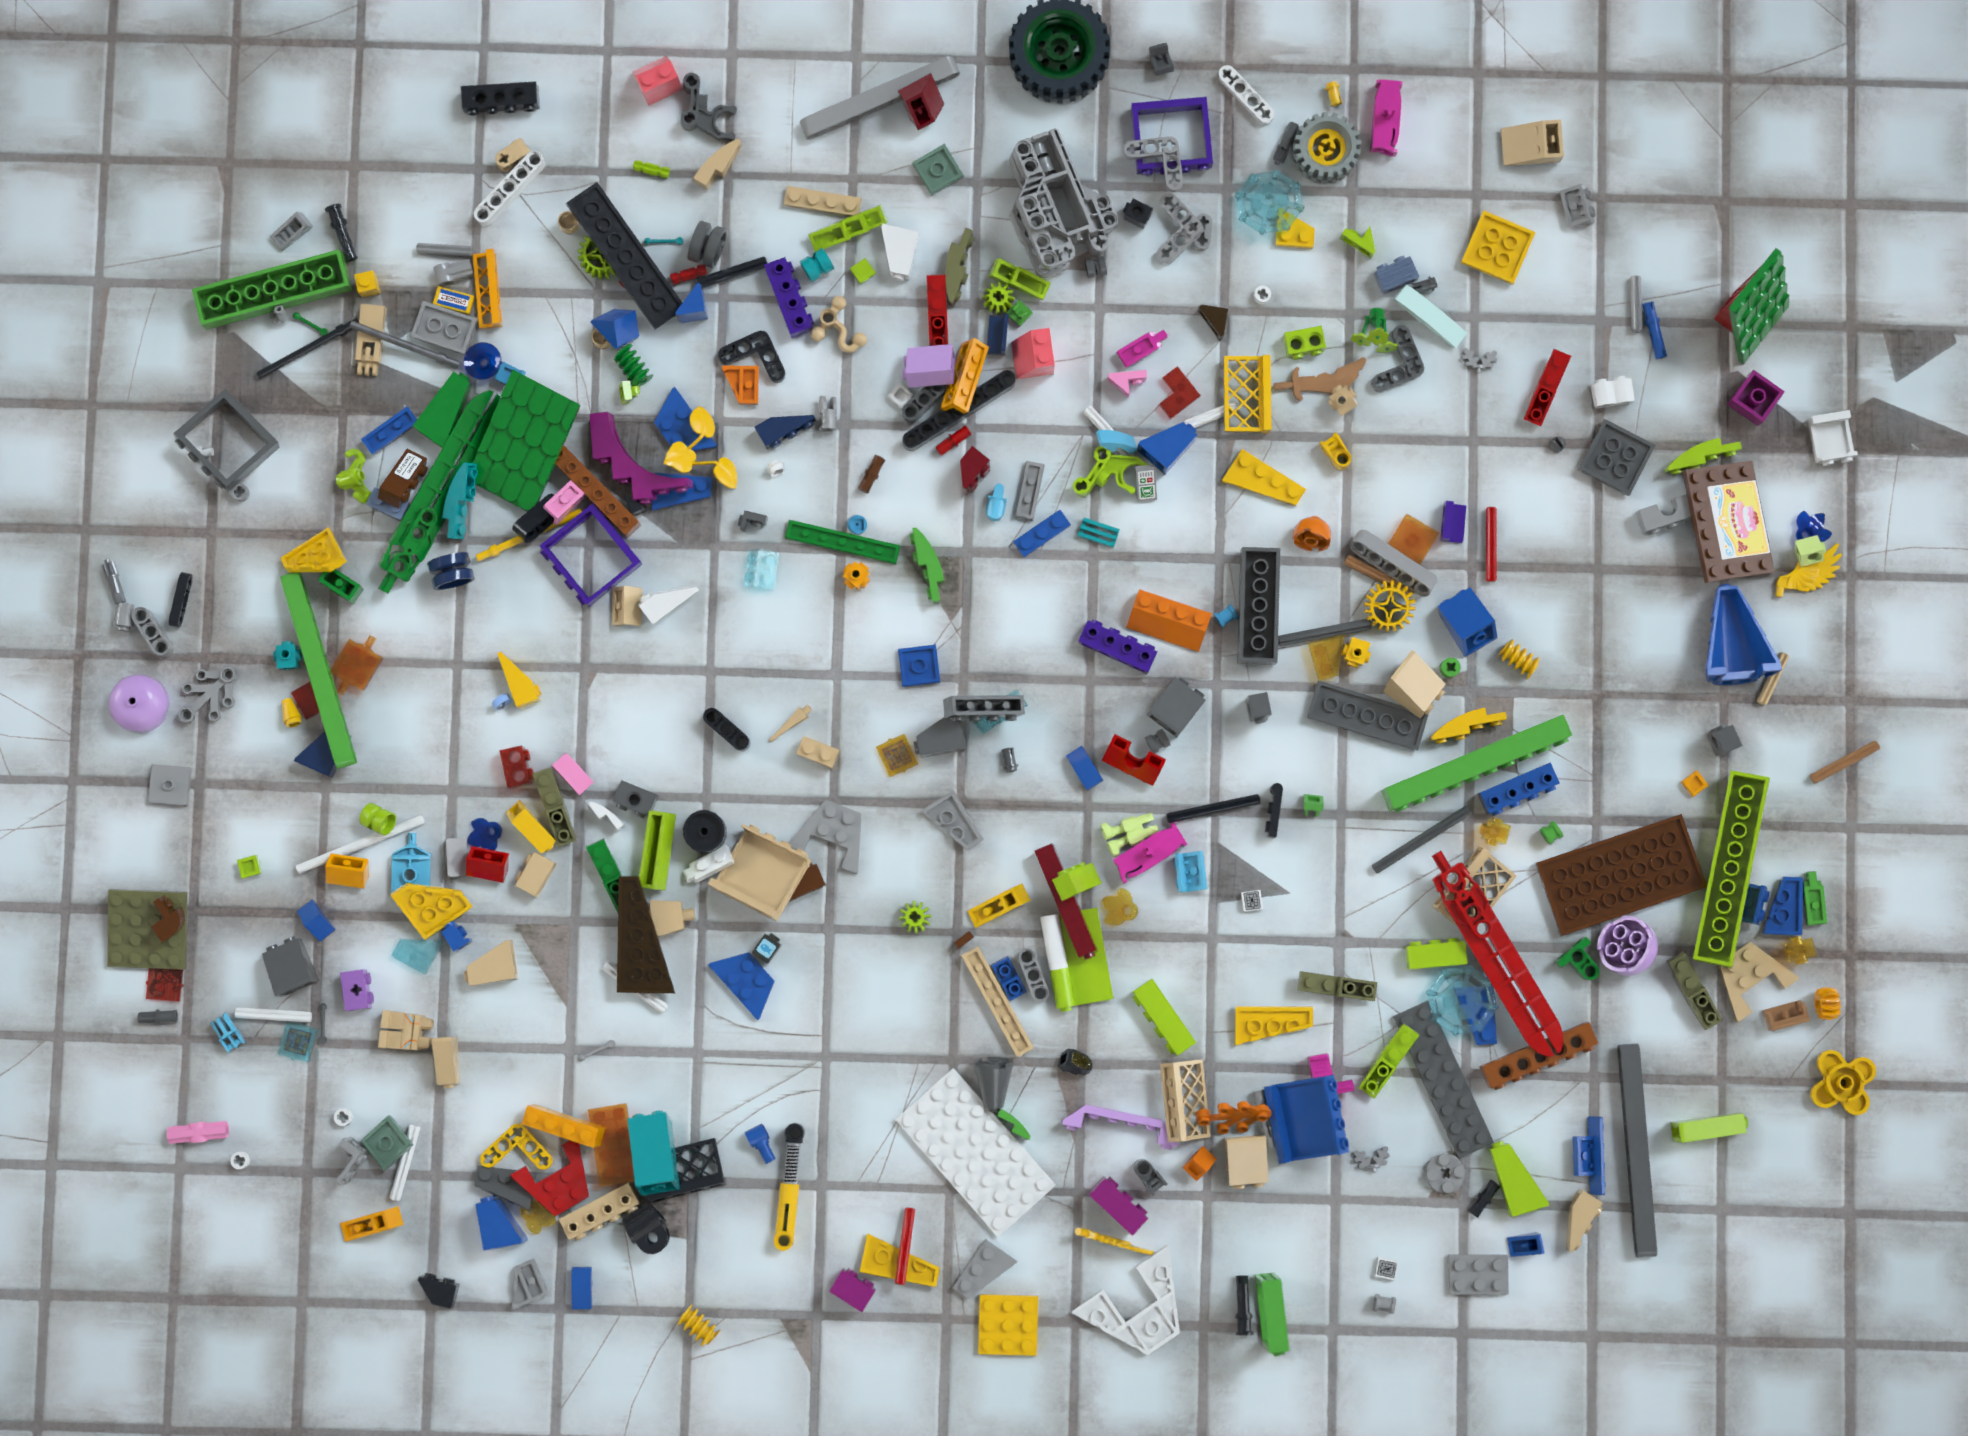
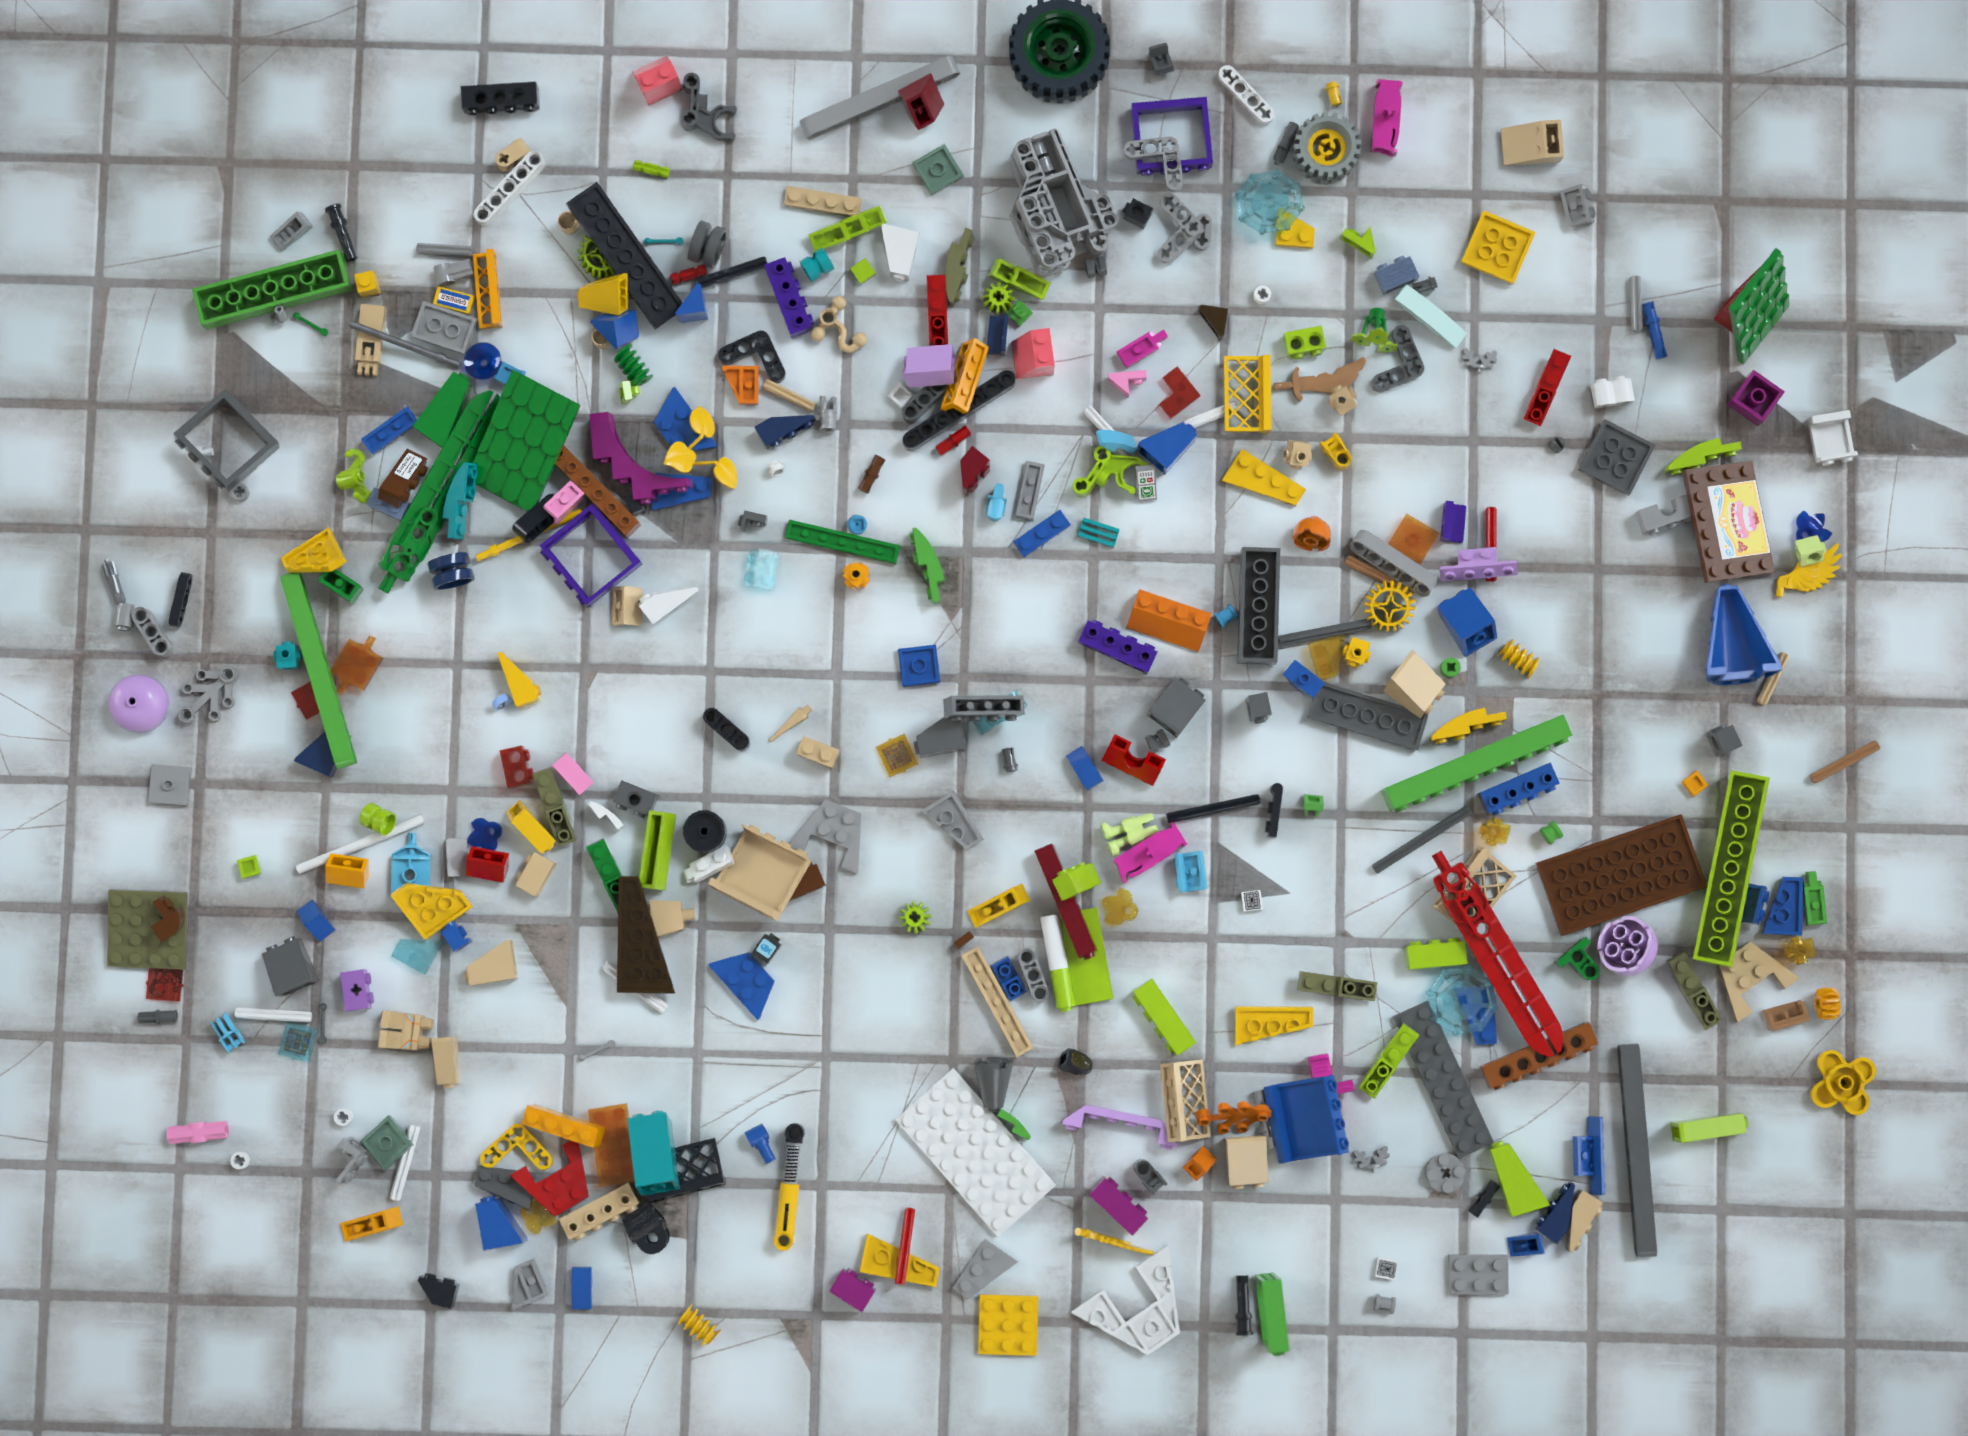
(291, 715): yellow cone -> none
(340, 330): black bar -> none
(605, 295): none -> yellow slope
(717, 164): tan slope -> none
(789, 395): none -> tan axle
(1297, 454): none -> tan brick
(1303, 679): none -> blue brick
(1478, 564): none -> lavender bracket
(1557, 1218): none -> dark blue slope

